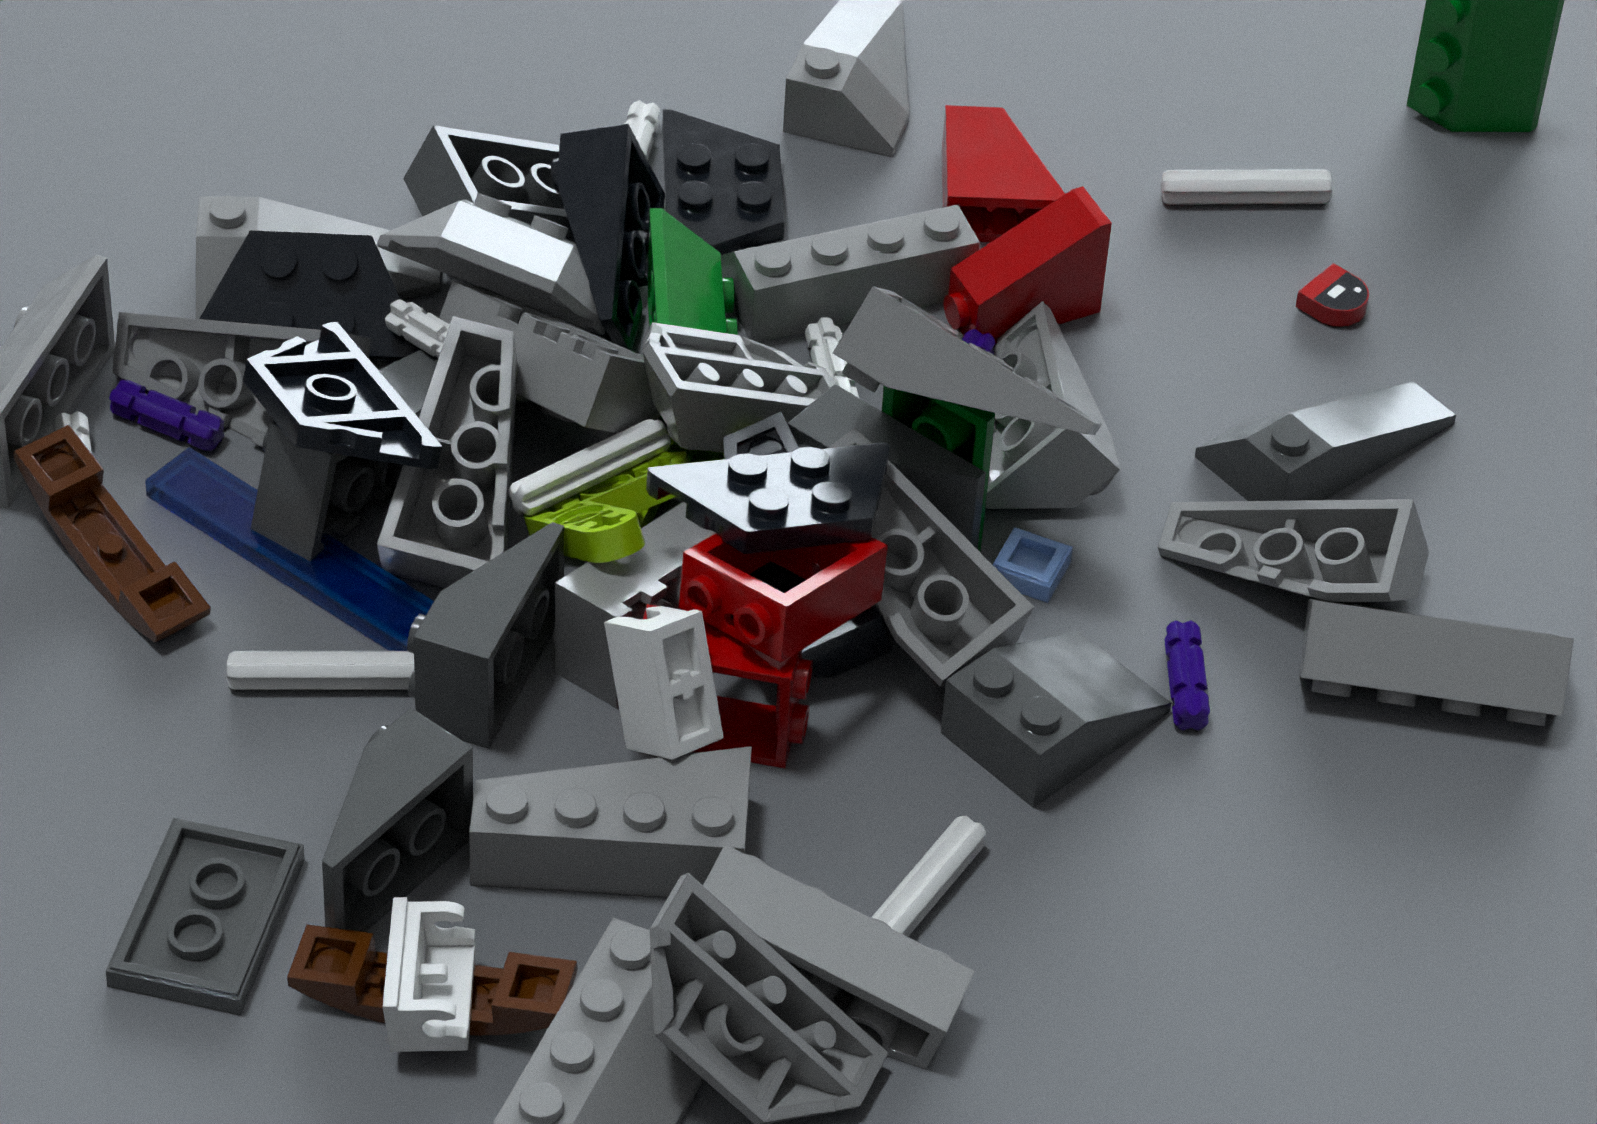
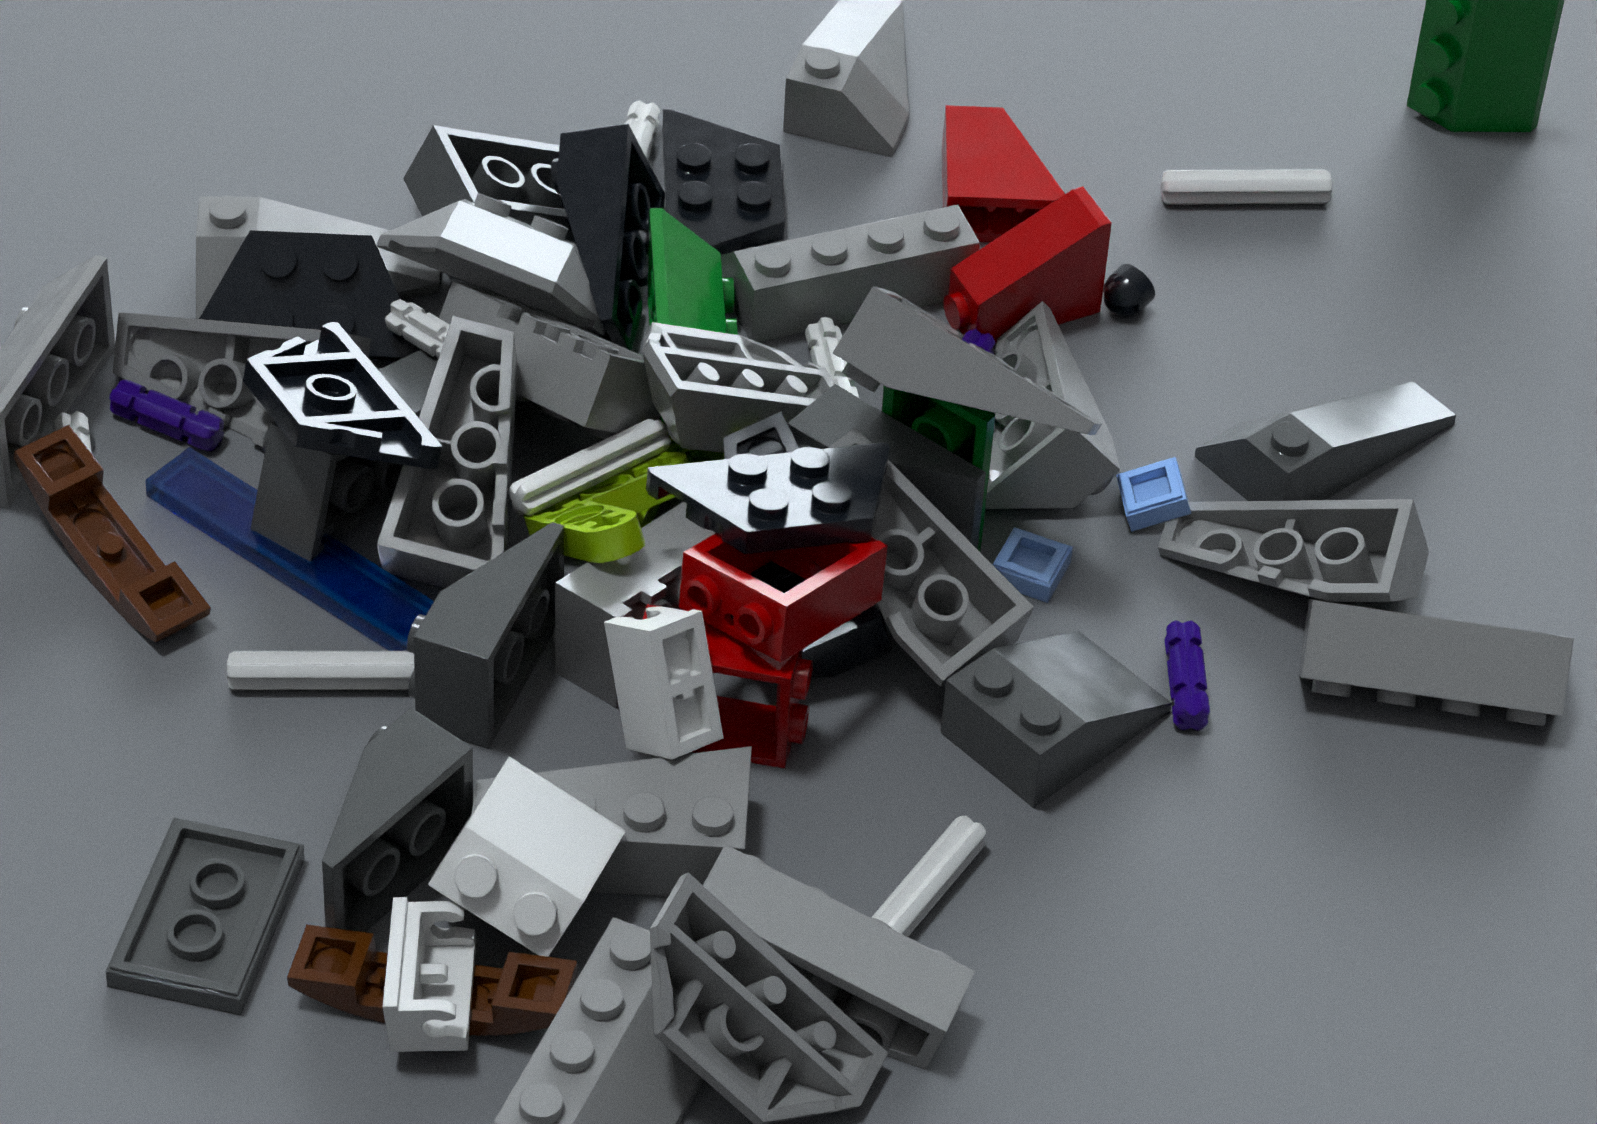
(527, 858): none -> white slope
(1127, 291): none -> black hinge
(1153, 494): none -> light blue tile
(1334, 297): tile -> none

